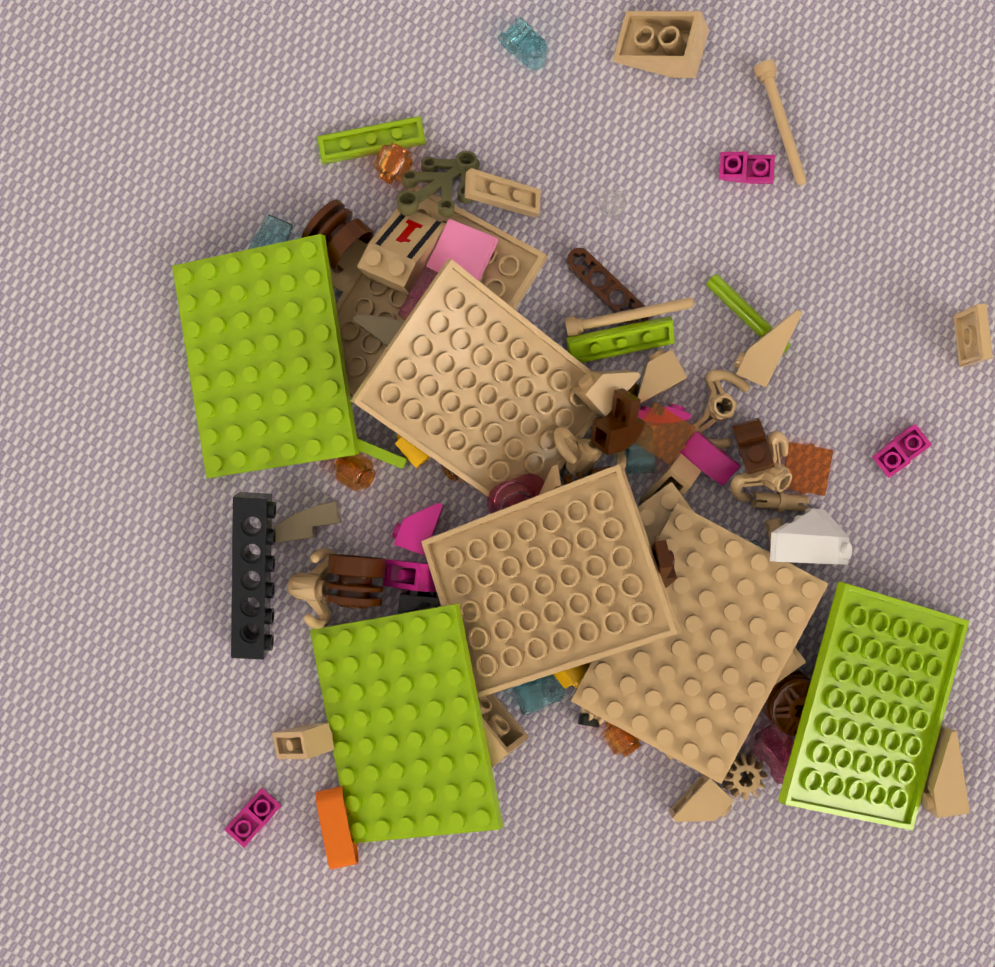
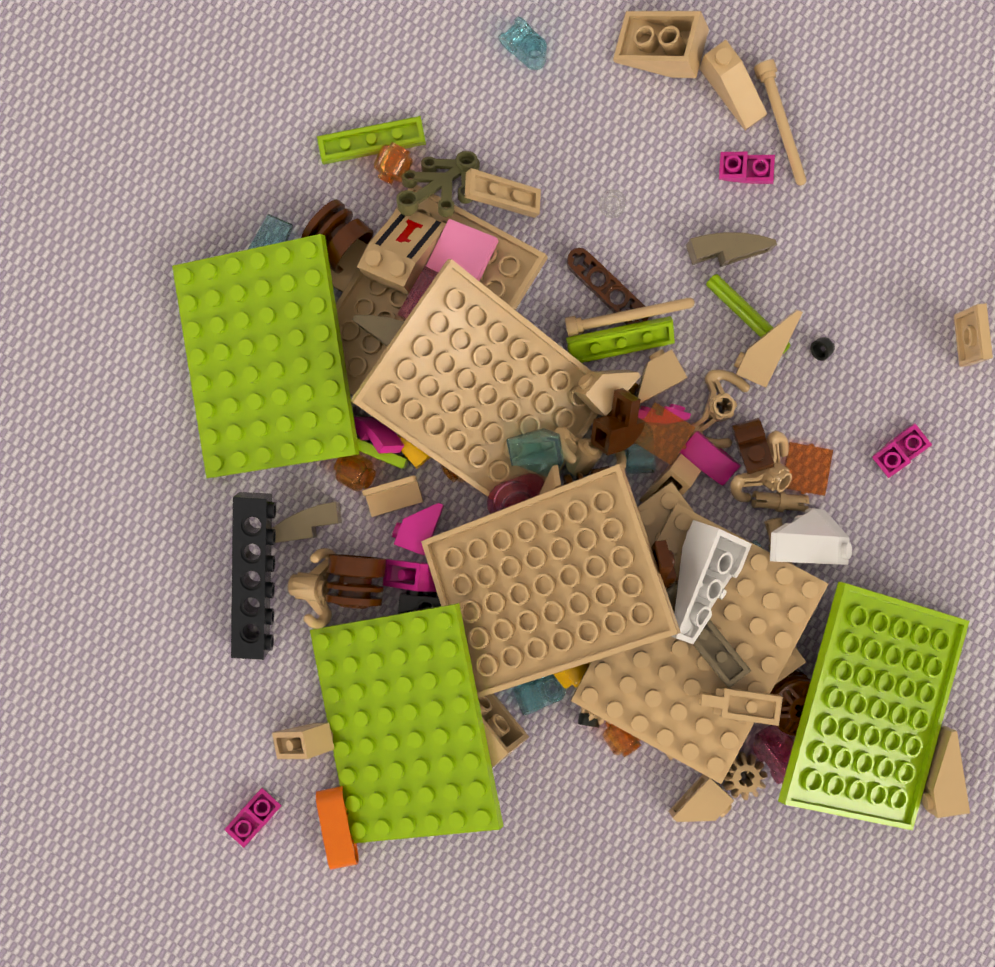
(380, 435): none -> dark pink slope
(393, 496): none -> tan panel
(536, 451): none -> clear light blue slope
(705, 569): none -> white wedge
(716, 649): none -> dark tan tile
(728, 247): none -> dark tan slope
(733, 84): none -> tan slope
(744, 705): none -> tan hinge
(818, 353): none -> pearl dark grey hinge

